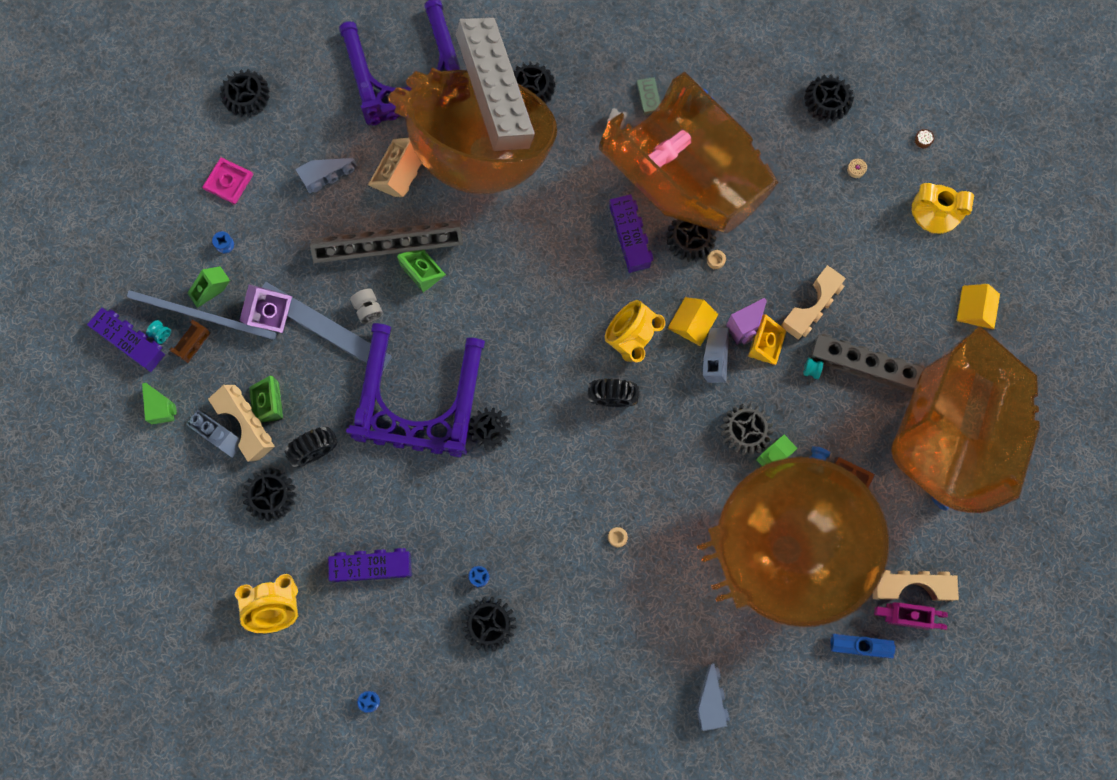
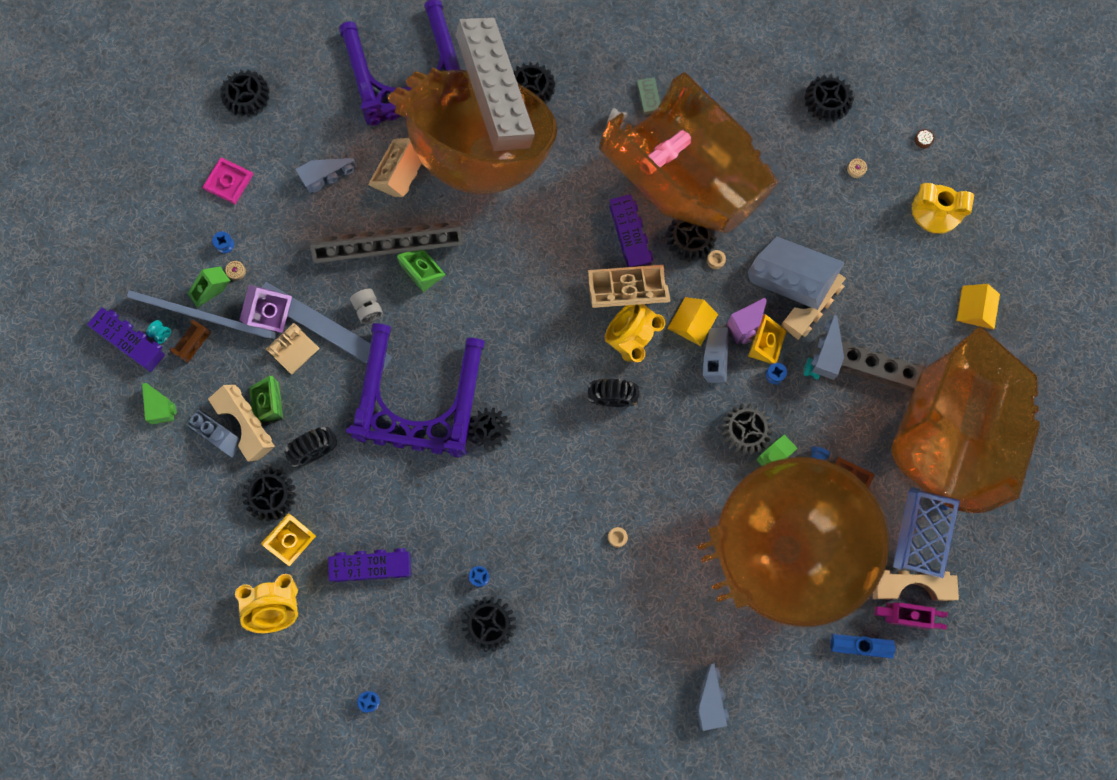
(235, 270): none -> tan tile
(288, 539): none -> yellow slope
(292, 348): none -> tan hinge
(628, 286): none -> tan piece
(774, 377): none -> blue wheel
(795, 272): none -> sand blue slope
(831, 353): none -> sand blue slope
(908, 527): none -> blue fence

